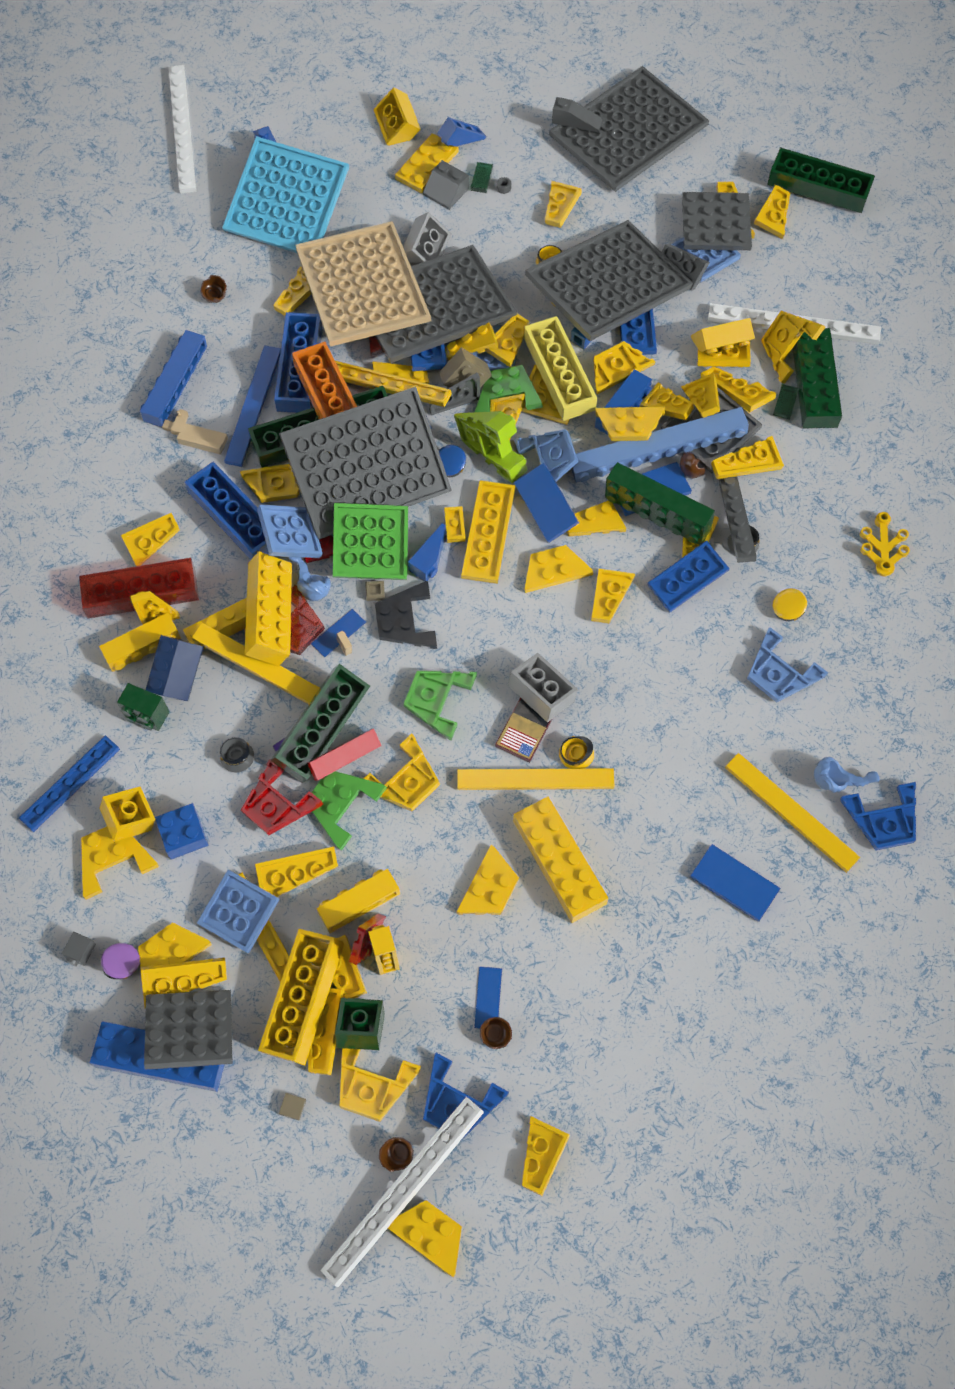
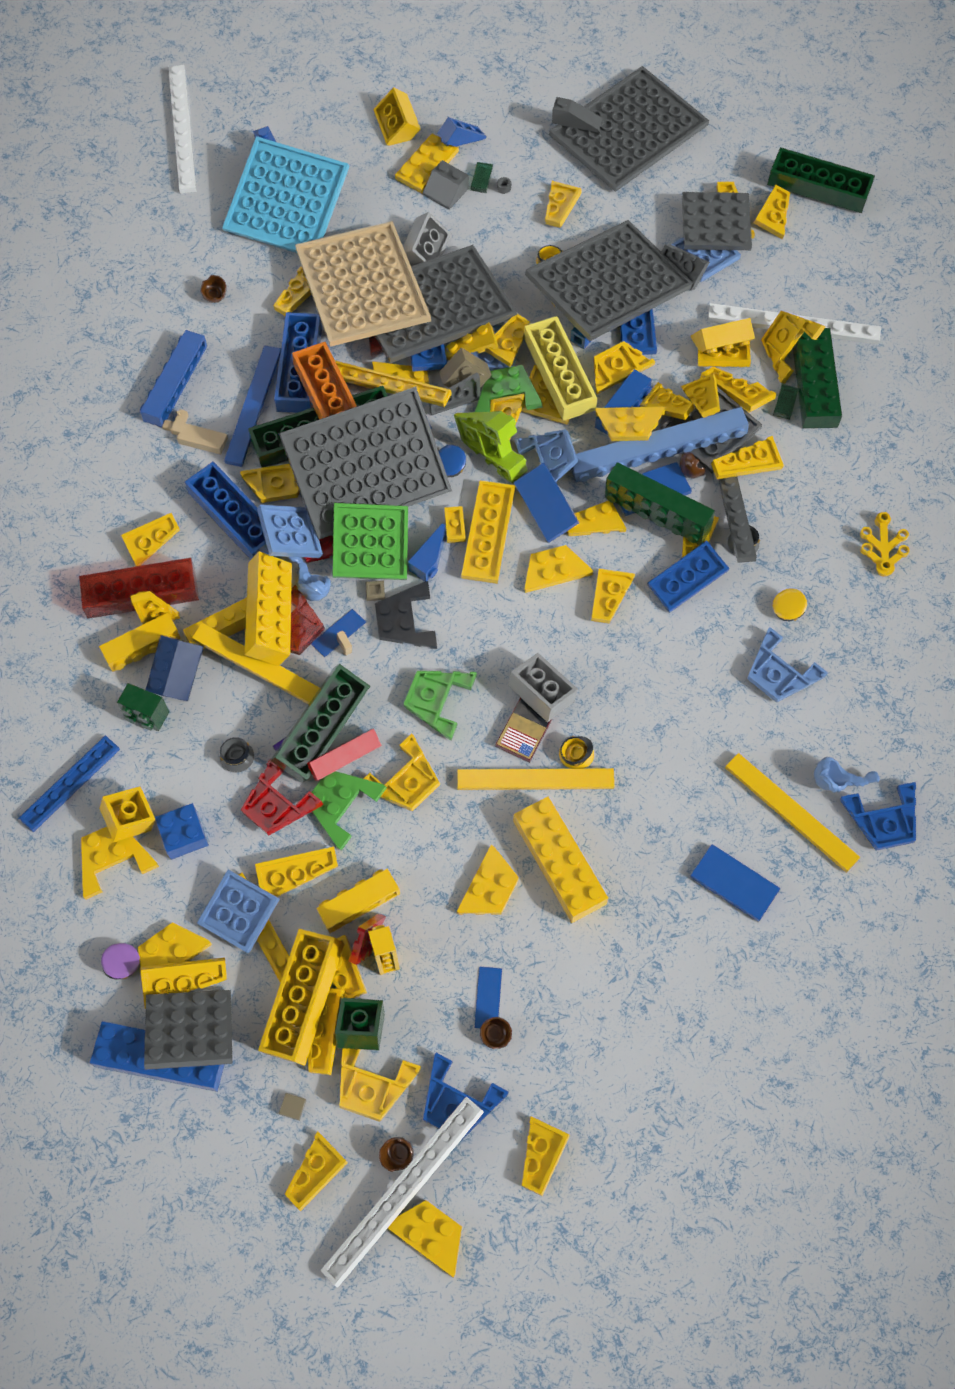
(78, 949): dark grey brick -> none
(318, 1168): none -> yellow wing

